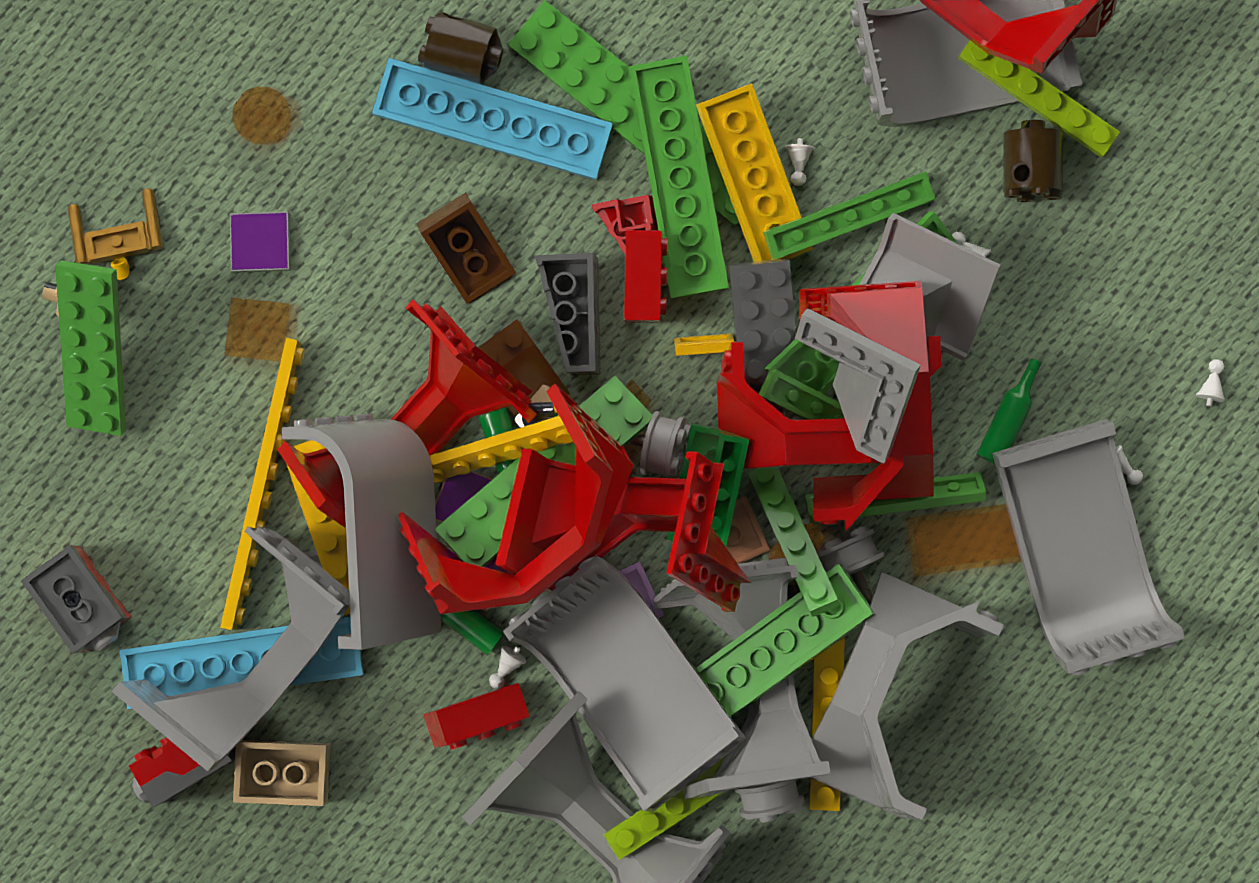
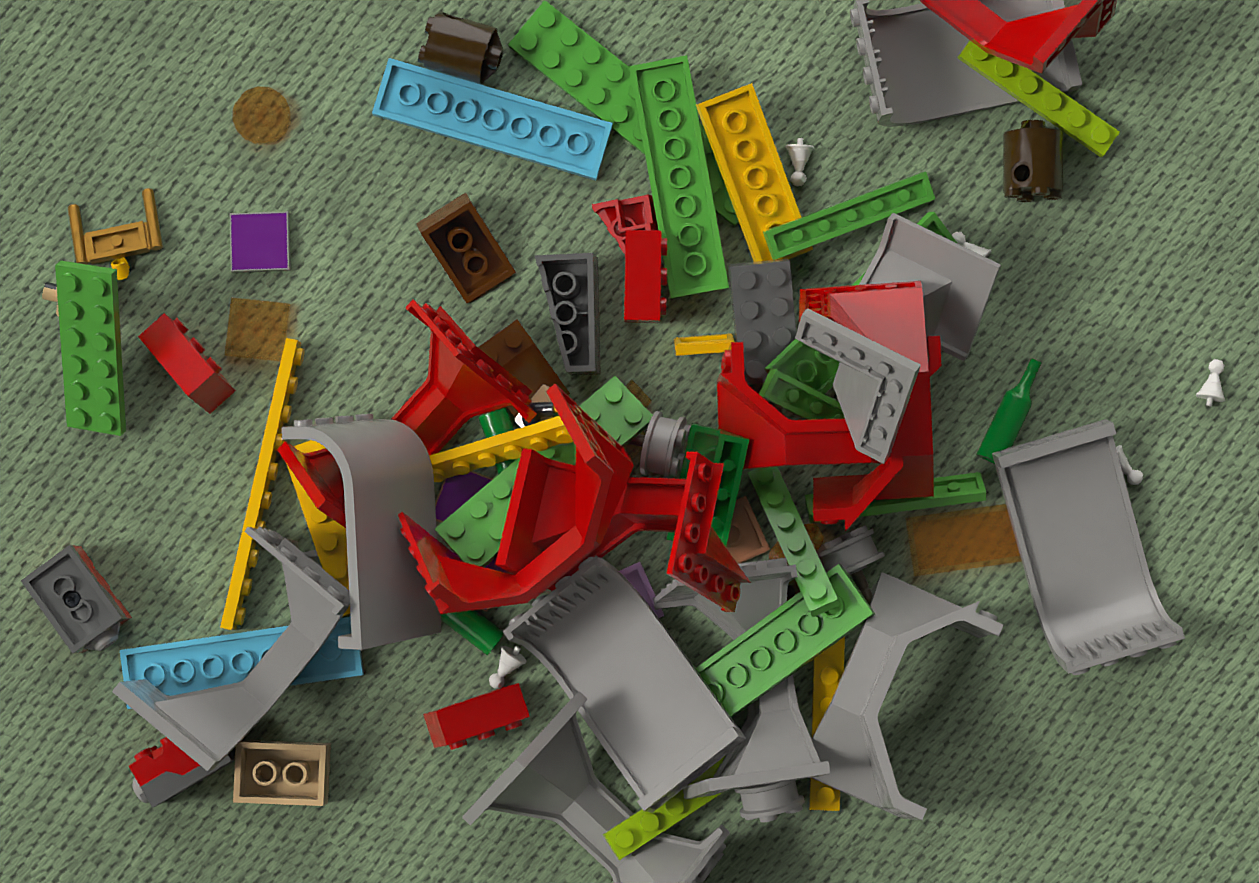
(186, 363): none -> red wedge

